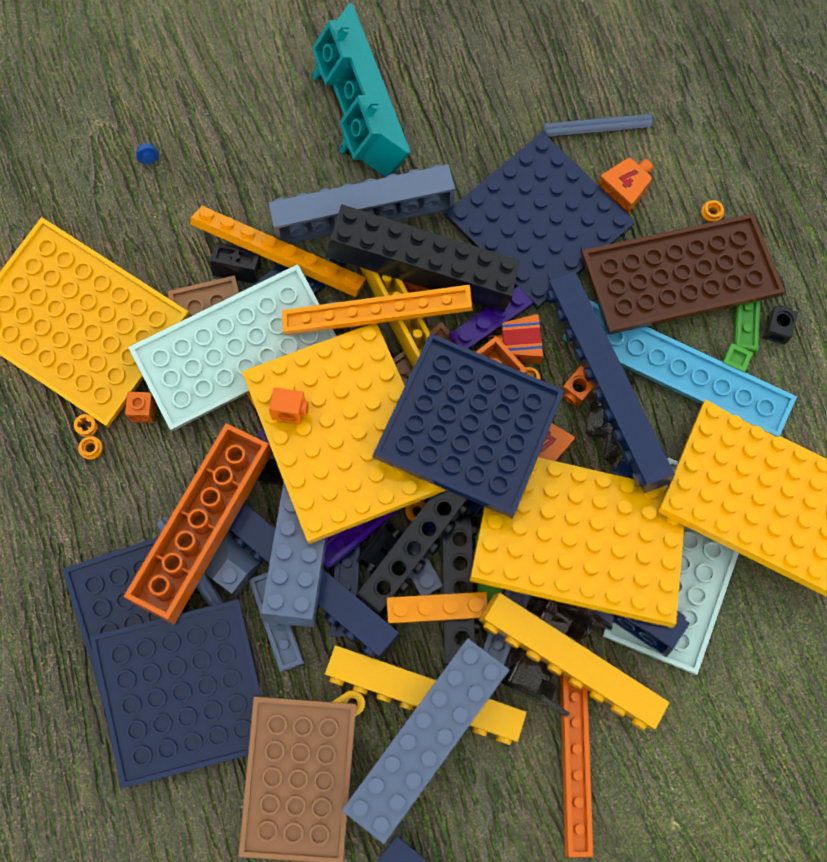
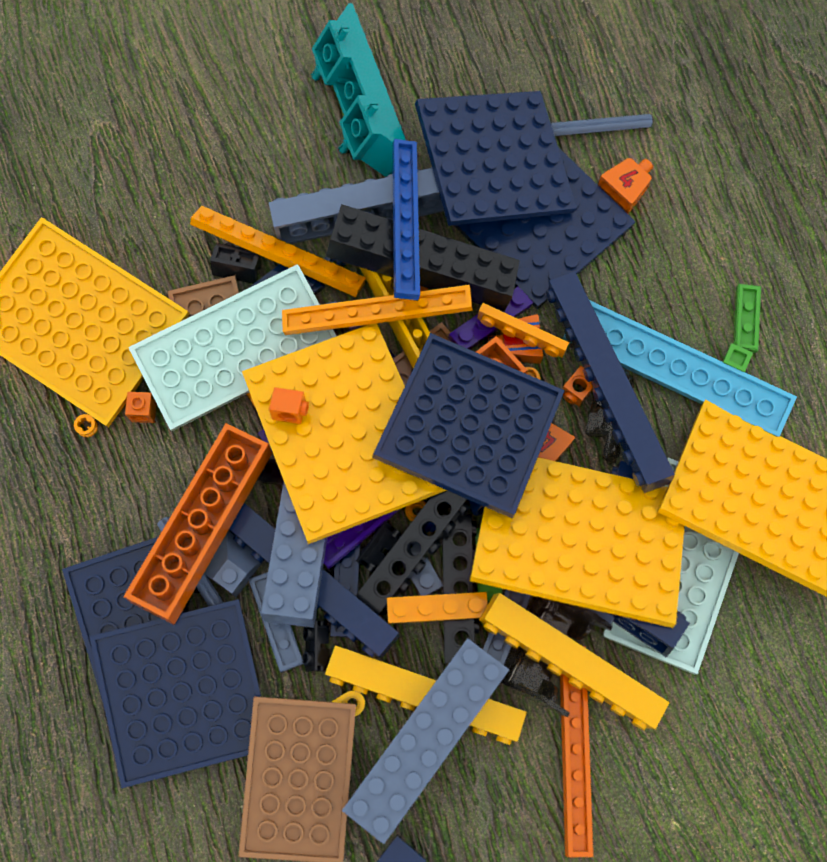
(85, 443): light orange plate -> none
(147, 153): blue plate -> none
(315, 657): none -> black hinge
(405, 220): none -> blue plate
(494, 157): none -> dark blue plate
(529, 334): none -> light orange plate
(681, 273): reddish brown plate -> none
(715, 206): light orange plate -> none
(778, 333): black brick -> none

